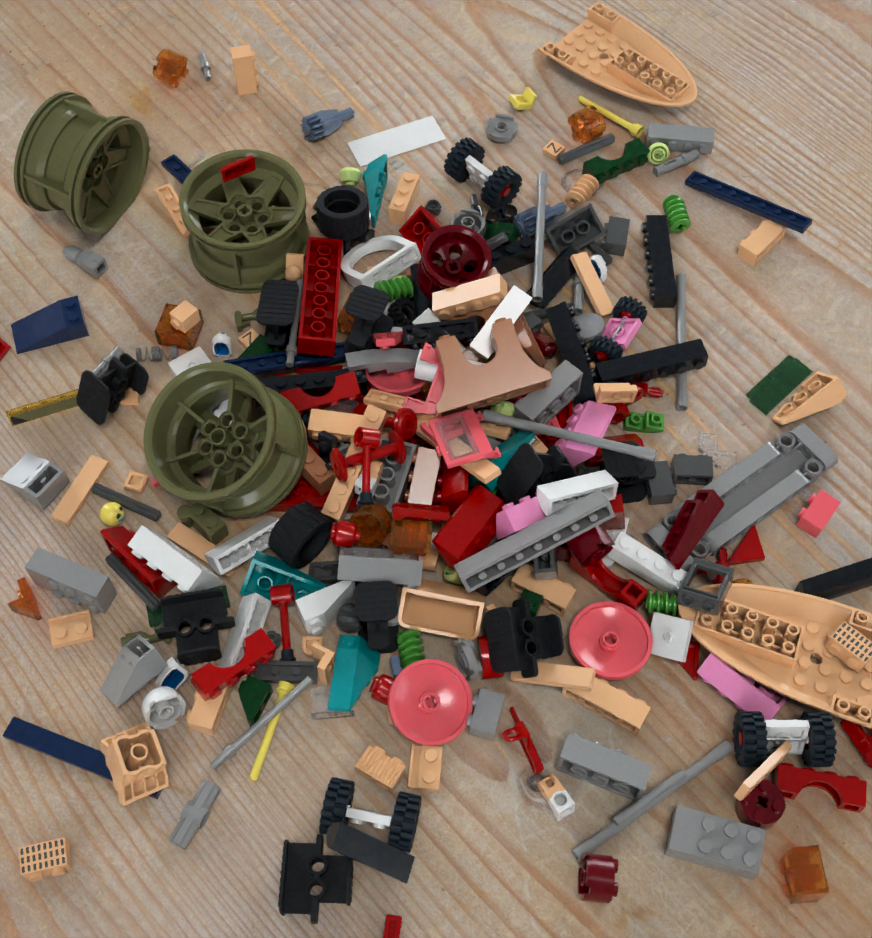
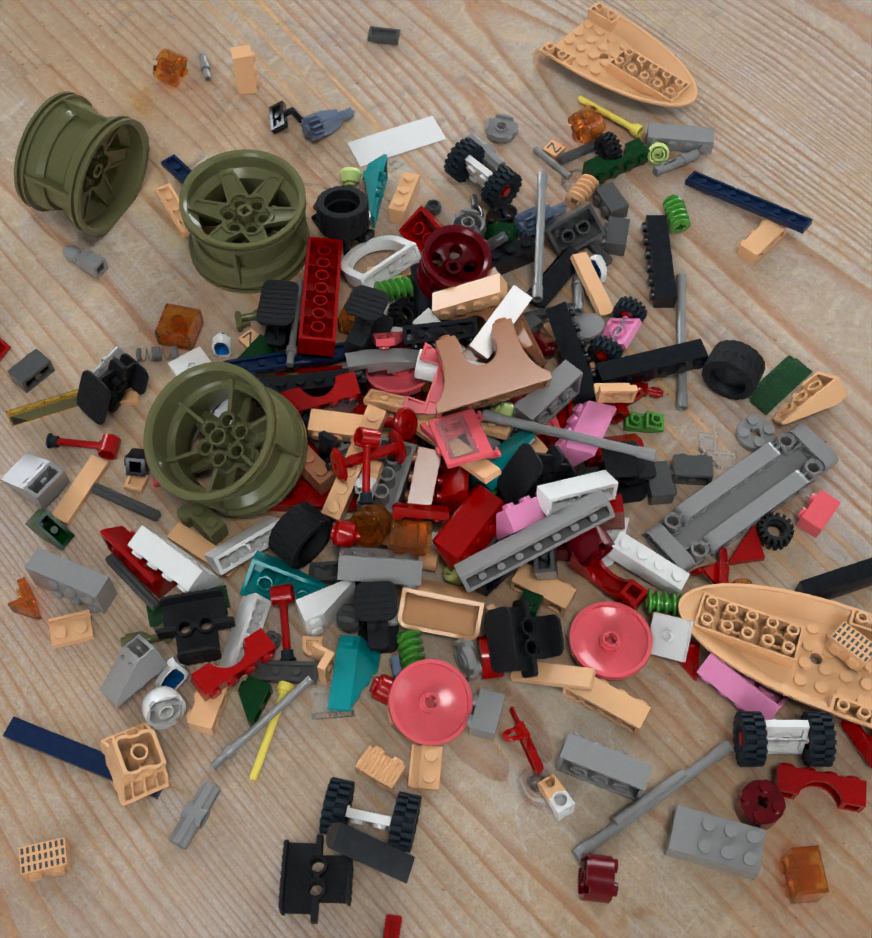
(31, 370): none -> dark grey brick
(49, 528): none -> dark green slope
(50, 326): dark blue slope -> none
(107, 446): none -> red piece
(112, 514): light yellow piece -> none
(136, 463): none -> black brick
(184, 316): light nougat brick -> none
(237, 168): red slope -> none
(279, 115): none -> black plate
(294, 267): light nougat tile -> none
(384, 35): none -> dark grey plate
(491, 159): none -> light grey piece
(523, 101): light yellow bracket -> none
(552, 162): none -> light grey bar
(608, 146): none -> black tyre
(610, 201): none -> dark grey brick
(691, 526): dark red wedge -> none
(704, 600): dark grey window -> none
(733, 369): none -> black tyre
(754, 424): none -> light grey plate
(763, 770): light nougat tile -> none
(779, 522): none -> black tyre

